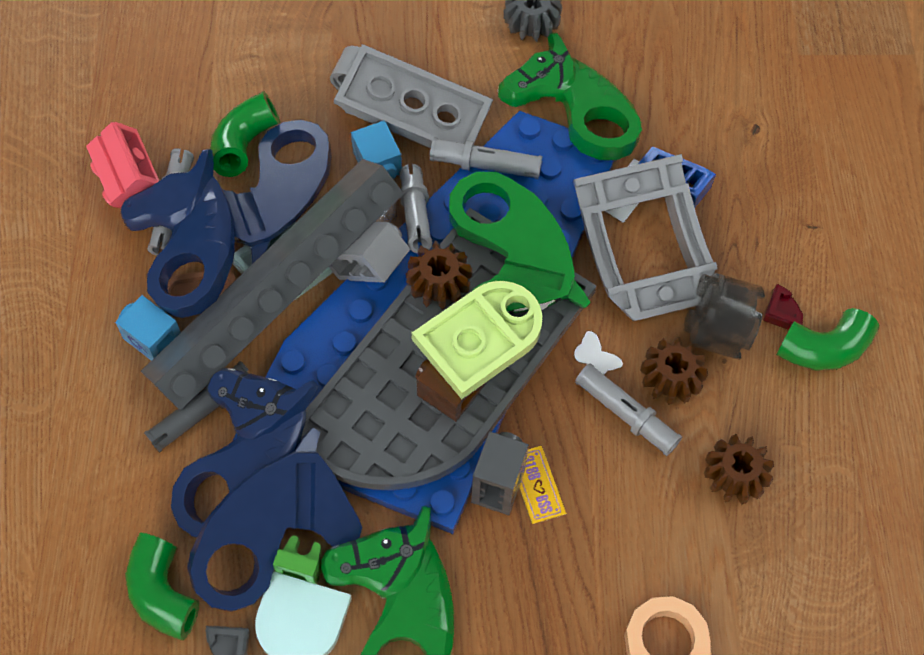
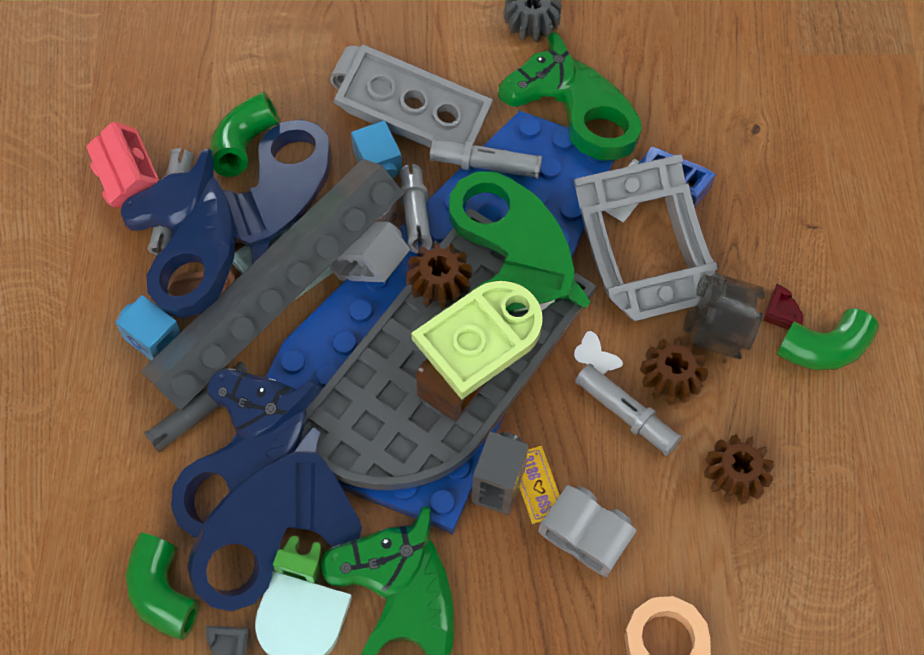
(587, 529): none -> light grey brick

